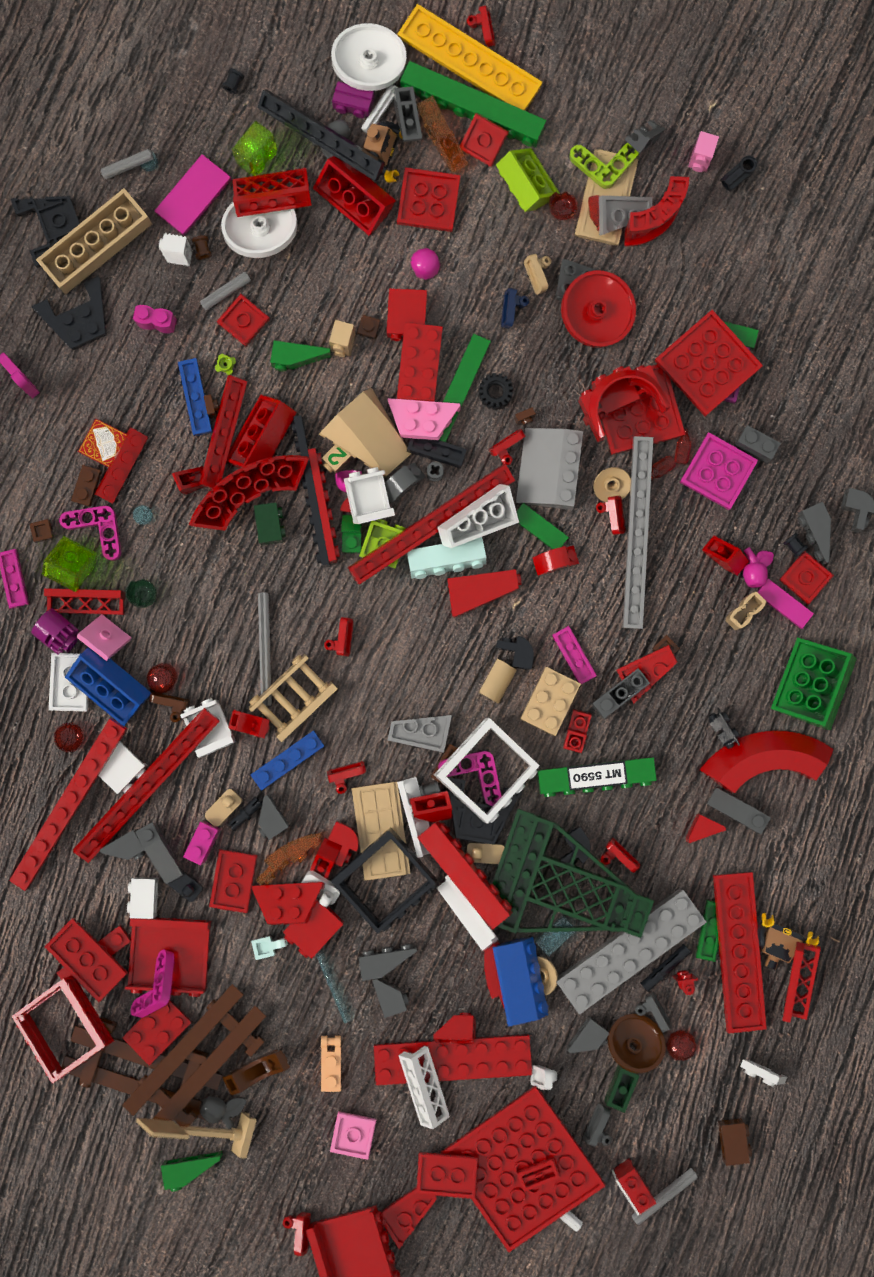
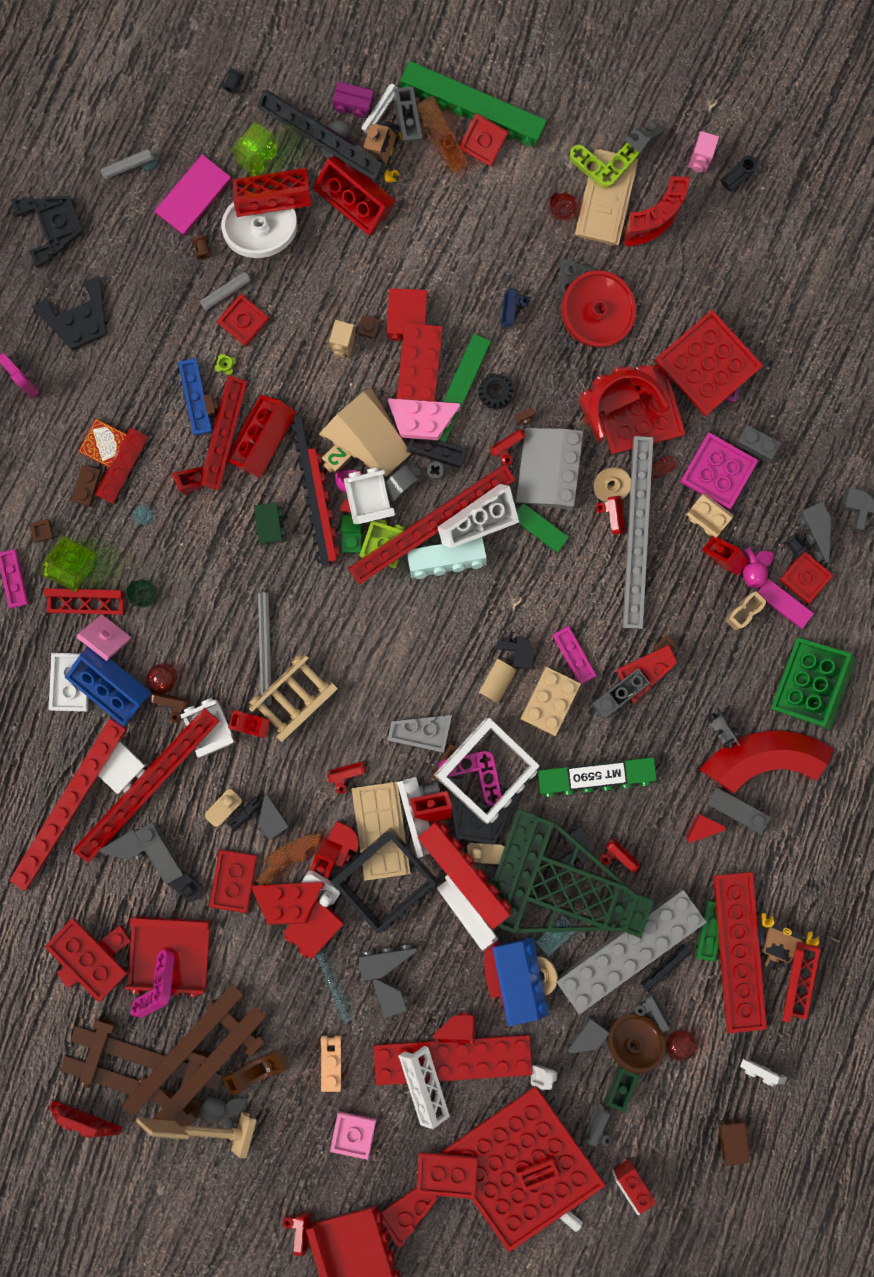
(55, 632): magenta gear -> none
(68, 737): clear red hair -> none
(83, 1122): none -> red wing
(86, 1014): red window -> none
(94, 241): tan brick -> none
(103, 524): dark pink beam -> none
(143, 897): white brick -> none
(151, 319): dark pink brick -> none
(157, 1031): red plate -> none
(176, 249): white brick -> none
(181, 1171): green slope -> none
(202, 843): dark pink brick -> none
(245, 485): red brick -> none
(265, 947): light aqua plate -> none
(287, 760): blue plate -> none
(292, 355): green slope -> none
(344, 641): red piece -> none
(368, 57): white dish -> none
(425, 263): dark pink hair -> none
(428, 199): red plate -> none
(469, 58): yellow plate -> none
(478, 590): red slope -> none
(483, 19): red piece -> none
(526, 178): lime slope -> none
(535, 272): tan piece -> none
(555, 560): red brick -> none
(577, 731): red slope -> none
(593, 203): clear red piece -> none
(615, 211): light grey wing -> none
(667, 1194): light grey axle -> none
(683, 449): clear red piece -> none
(686, 981): red hinge -> none
(709, 515): none -> tan bracket
(746, 335): green tile -> none

